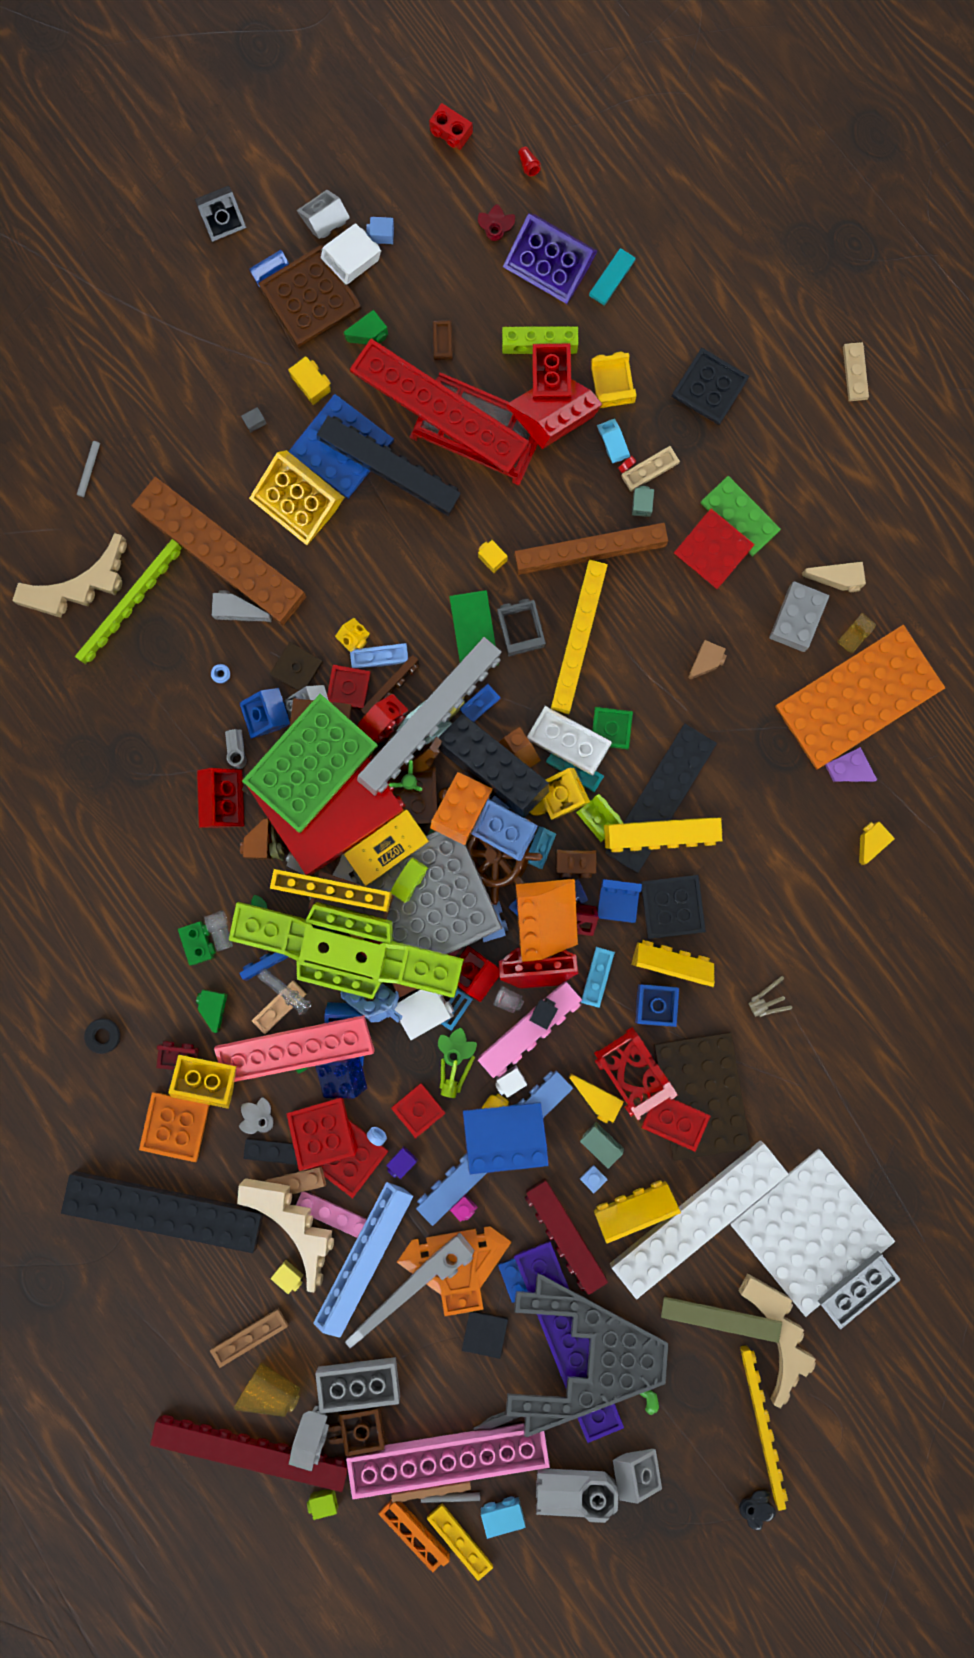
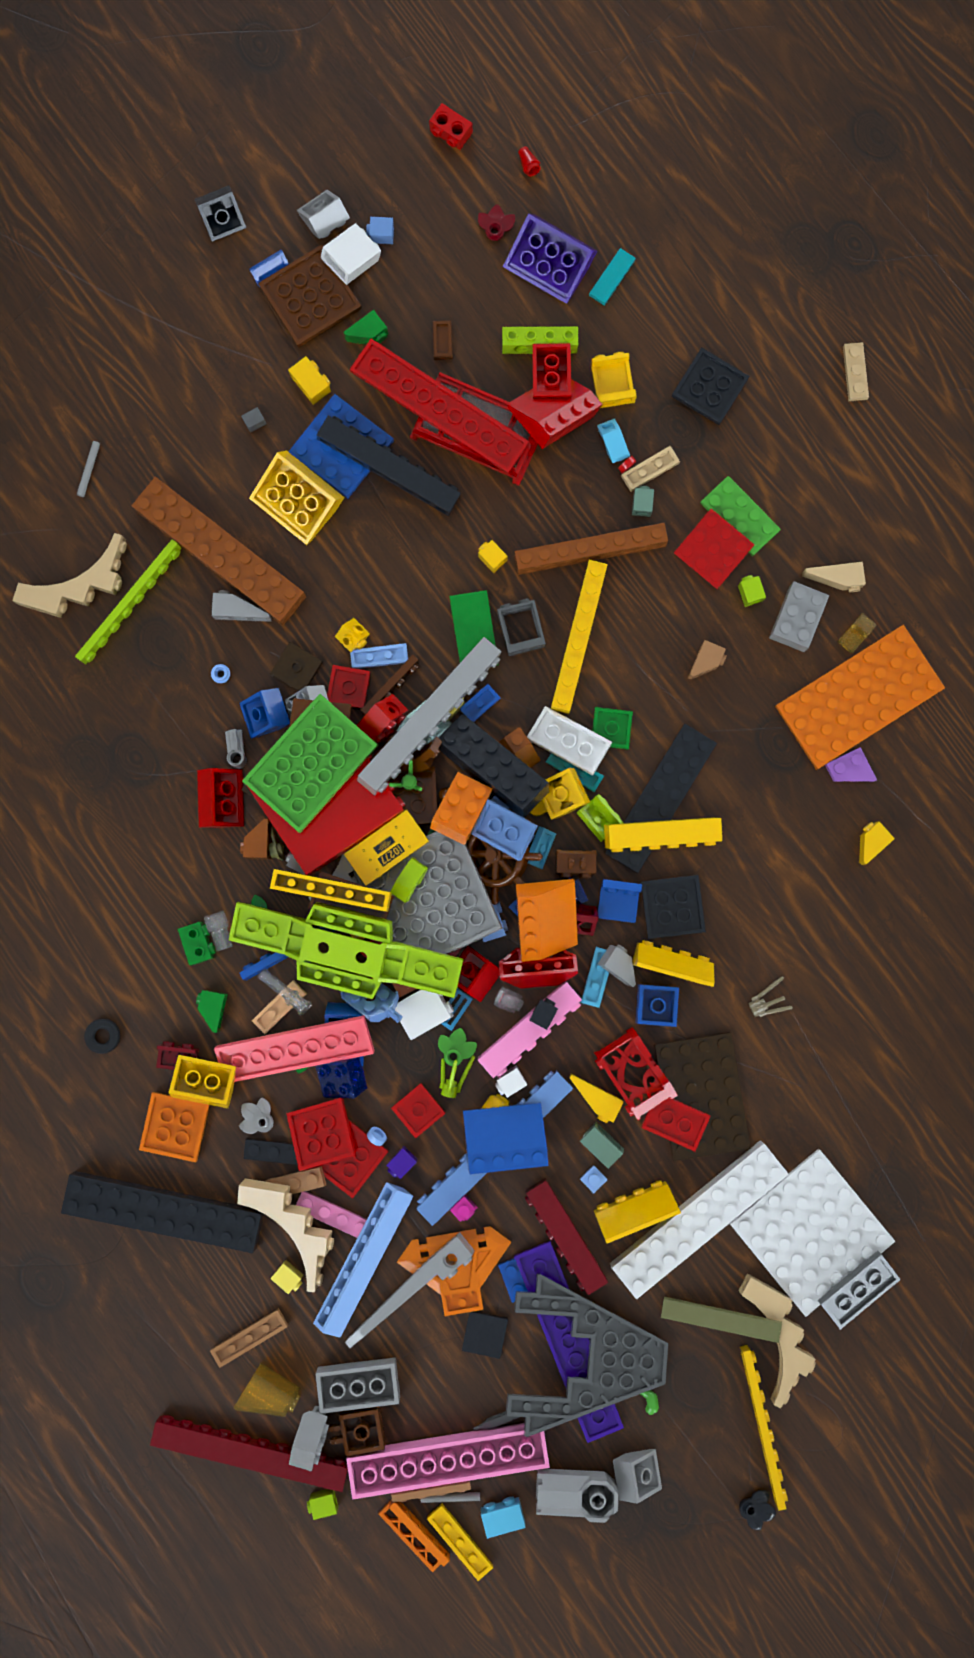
(618, 964): none -> light grey slope
(751, 590): none -> lime brick

